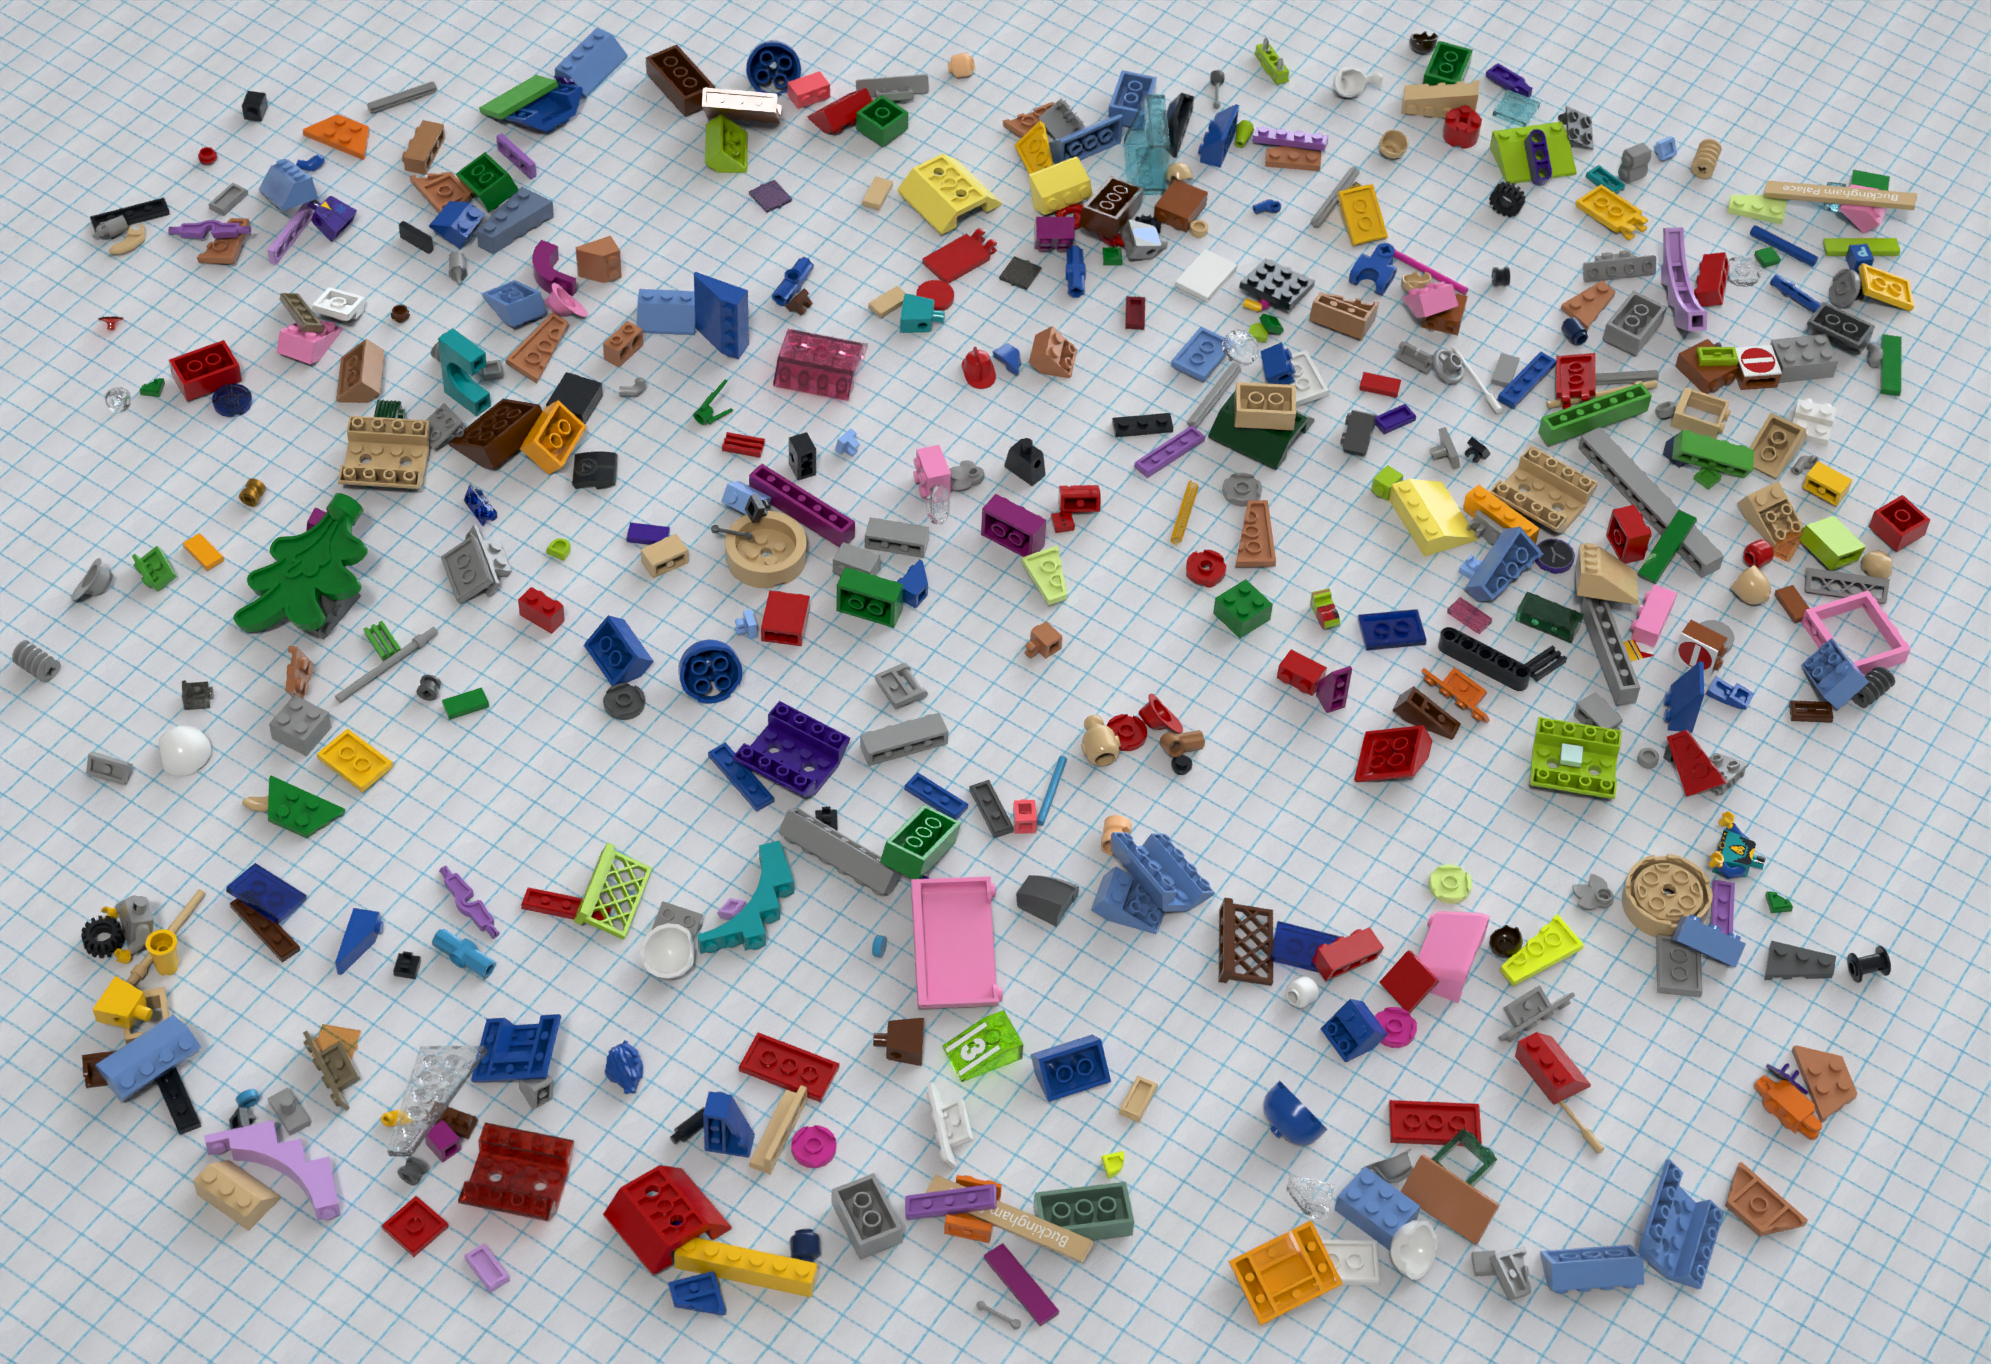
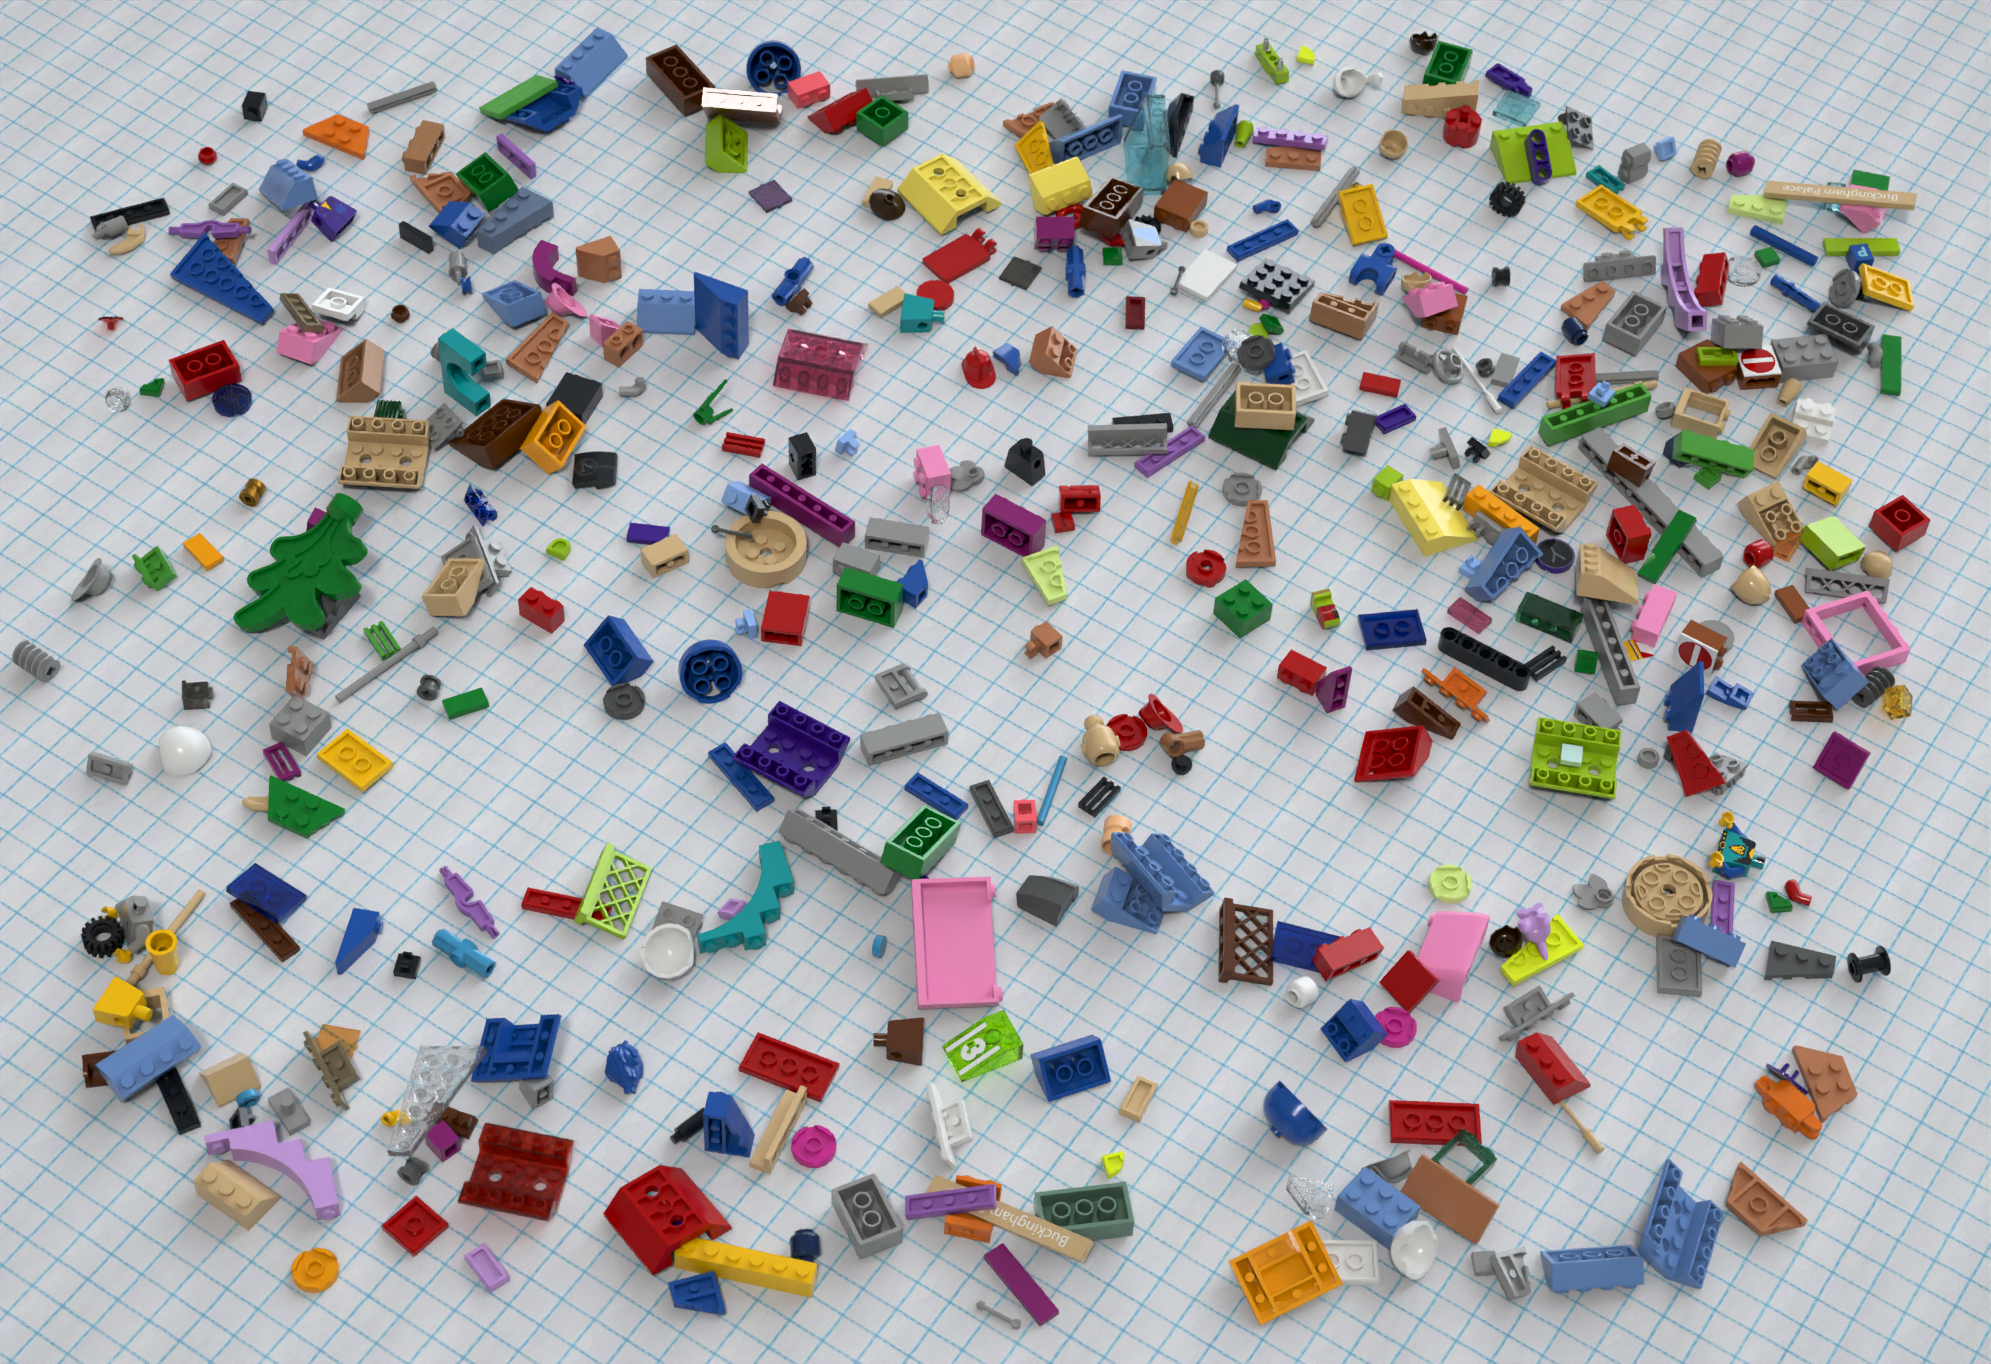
(216, 277): none -> blue wing
(230, 1079): none -> tan slope
(288, 775): none -> magenta tile
(315, 1270): none -> light orange tile
(454, 588): none -> tan slope
(466, 285): none -> blue bush
(601, 328): none -> bright pink slope
(887, 204): none -> dark brown dish
(1108, 786): none -> black tile
(1127, 436): none -> light grey fence
(1174, 291): none -> dark grey hinge
(1256, 353): none -> dark grey tile
(1262, 240): none -> blue tile
(1306, 55): none -> neon yellow tile
(1452, 499): none -> clear smoke tile
(1485, 367): none -> dark grey bush
(1499, 437): none -> neon yellow tile
(1535, 927): none -> lavender animal
(1586, 661): none -> green tile
(1601, 394): none -> light blue tile
(1630, 464): none -> reddish brown hinge
(1737, 333): none -> light grey brick
(1740, 163): none -> magenta head
(1789, 391): none -> tan cone
(1795, 894): none -> red arm
(1841, 760): none -> magenta tile
(1897, 702): none -> clear yellow brick

